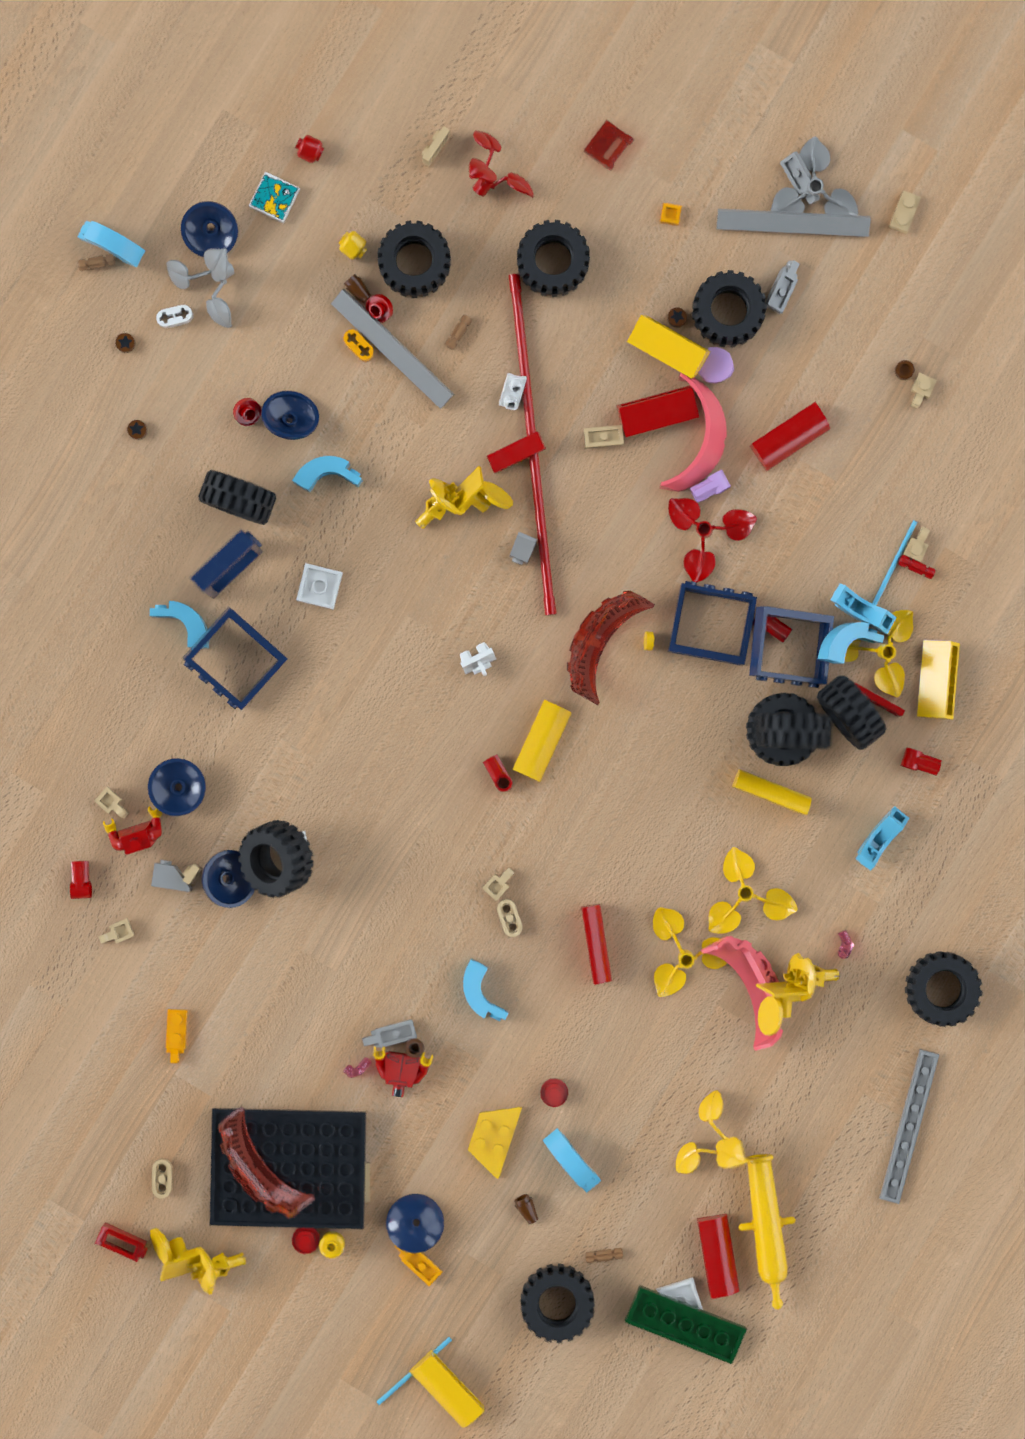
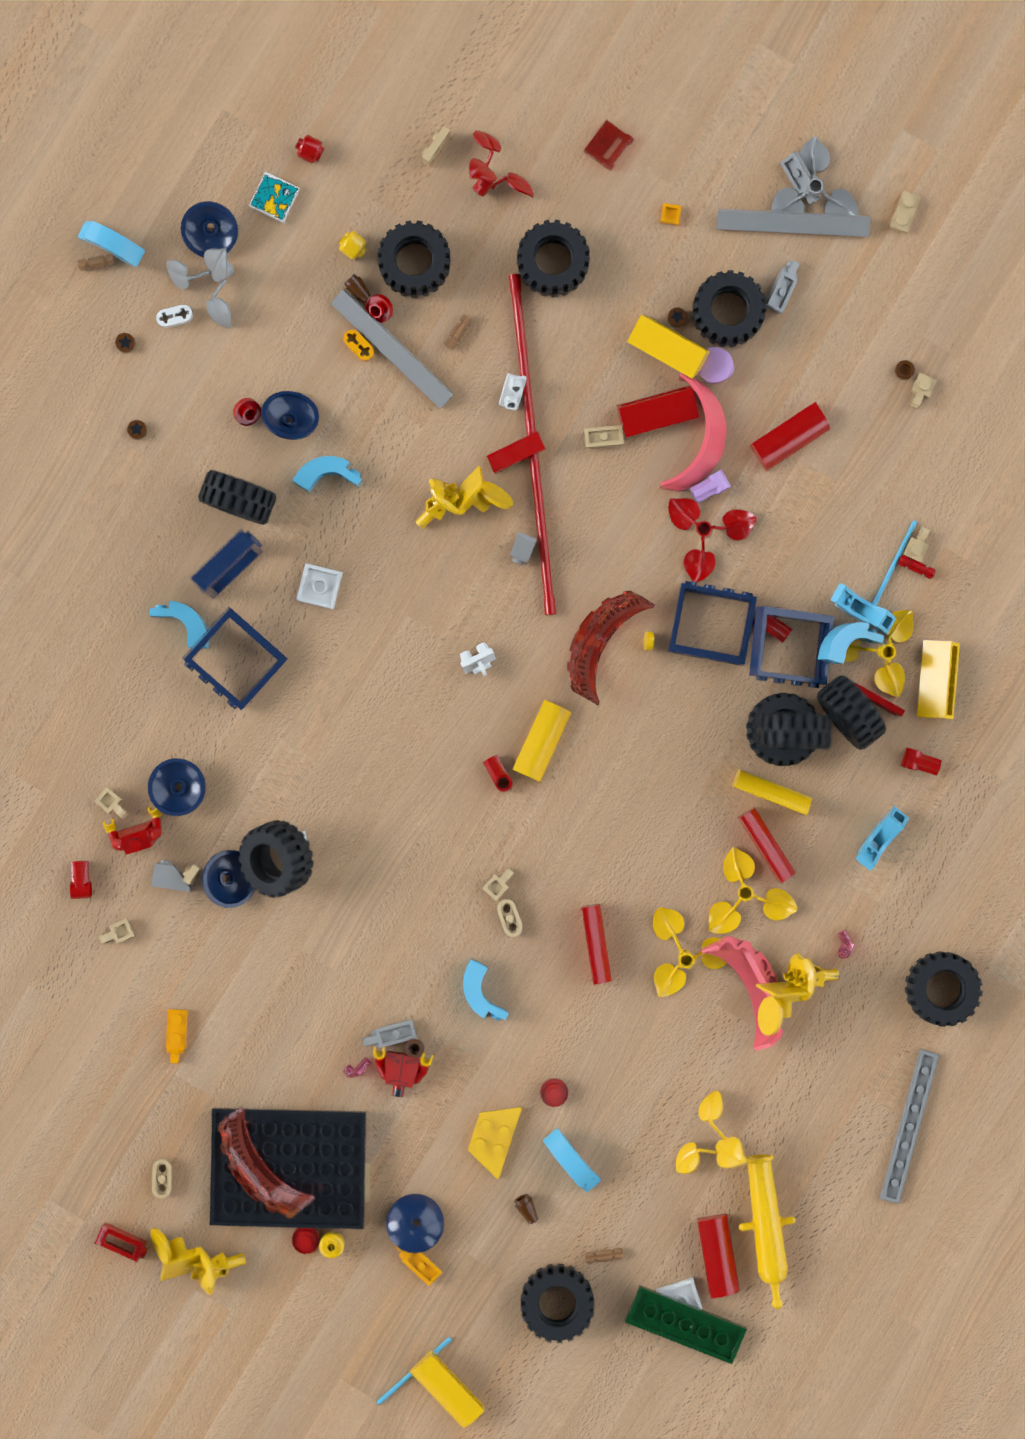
(766, 845): none -> red brick

